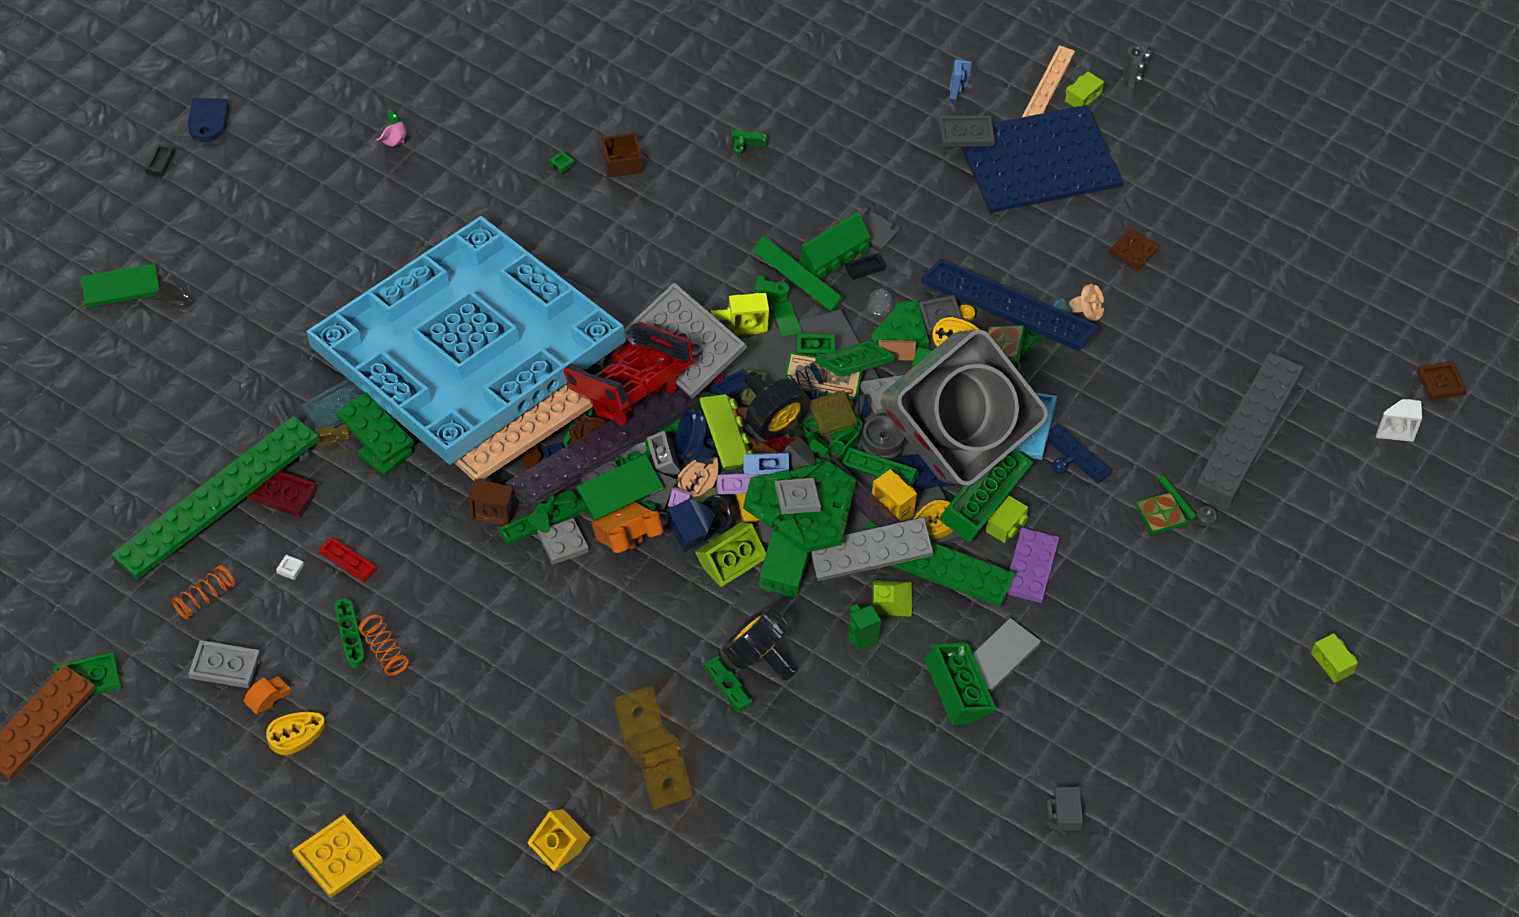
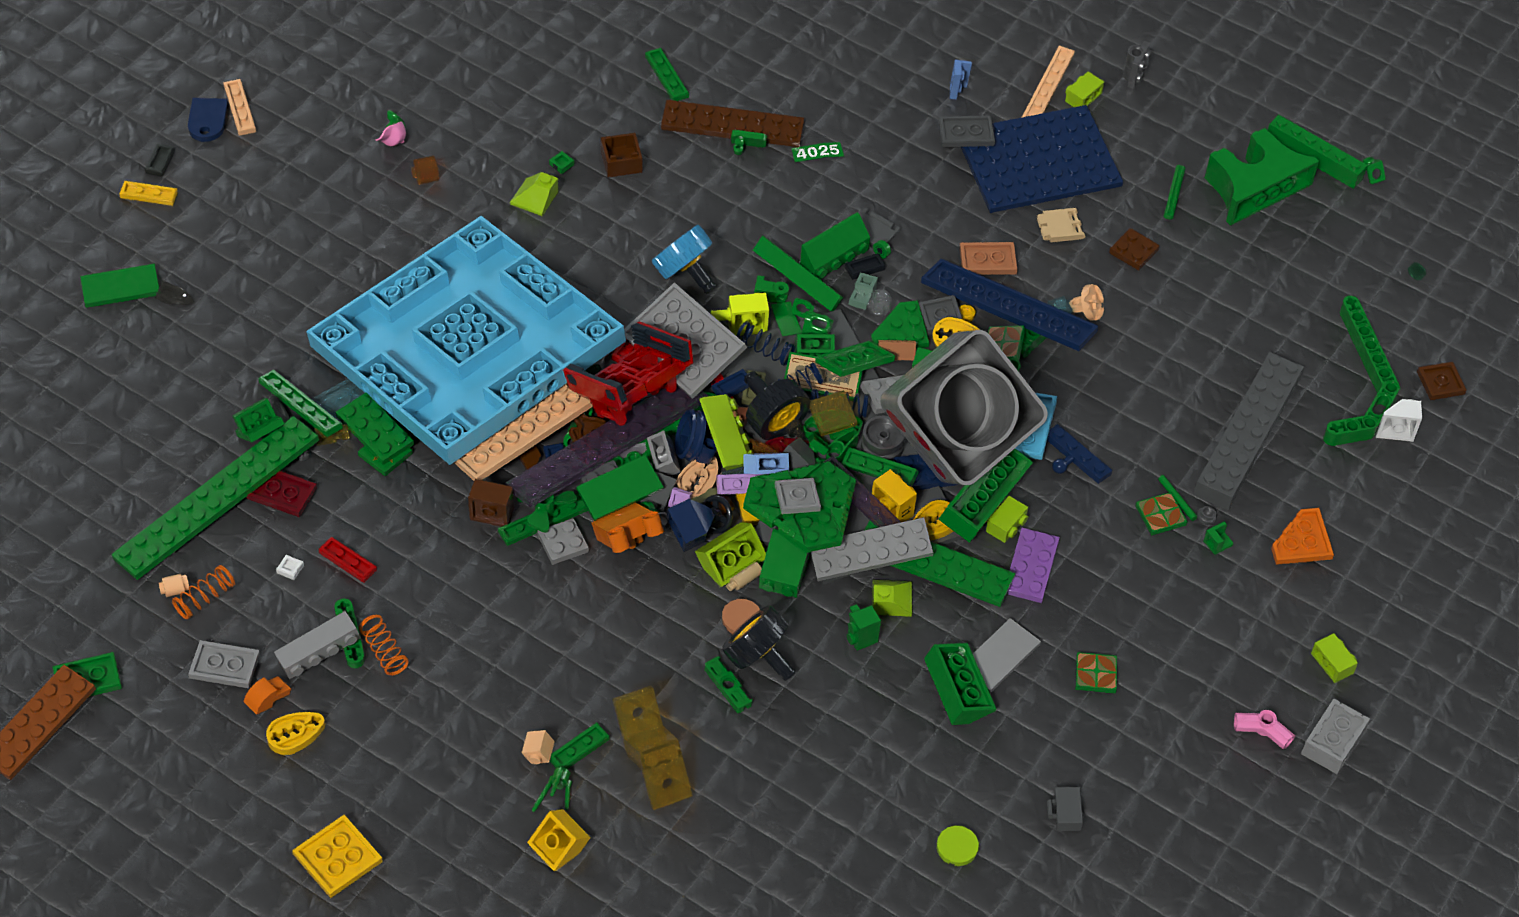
(148, 193): none -> yellow tile
(174, 585): none -> light nougat brick
(239, 107): none -> light nougat tile
(256, 421): none -> green bracket
(300, 403): none -> green tile
(317, 645): none -> light grey brick
(425, 170): none -> clear orange brick
(536, 193): none -> lime slope
(538, 747): none -> light nougat brick
(559, 780): none -> green plant
(579, 747): none -> green tile
(667, 74): none -> green tile
(684, 255): none -> dark azure wheel
(721, 121): none -> reddish brown plate
(737, 612): none -> nougat tile
(744, 577): none -> tan cylinder
(746, 335): none -> dark blue piece
(808, 327): none -> green piece
(817, 151): none -> green sticker
(863, 288): none -> sand green brick
(882, 248): none -> green tile
(957, 845): none -> lime tile
(988, 257): none -> nougat plate
(1059, 225): none -> tan plate
(1096, 672): none -> tile
(1174, 192): none -> green axle
(1217, 539): none -> green panel
(1255, 723): none -> bright pink piece
(1268, 177): none -> green piece
(1303, 539): none -> orange plate
(1330, 158): none -> green brick
(1335, 736): none -> light grey piece
(1373, 164): none -> green bracket
(1379, 371): none -> green beam
(1417, 271): none -> clear green tile

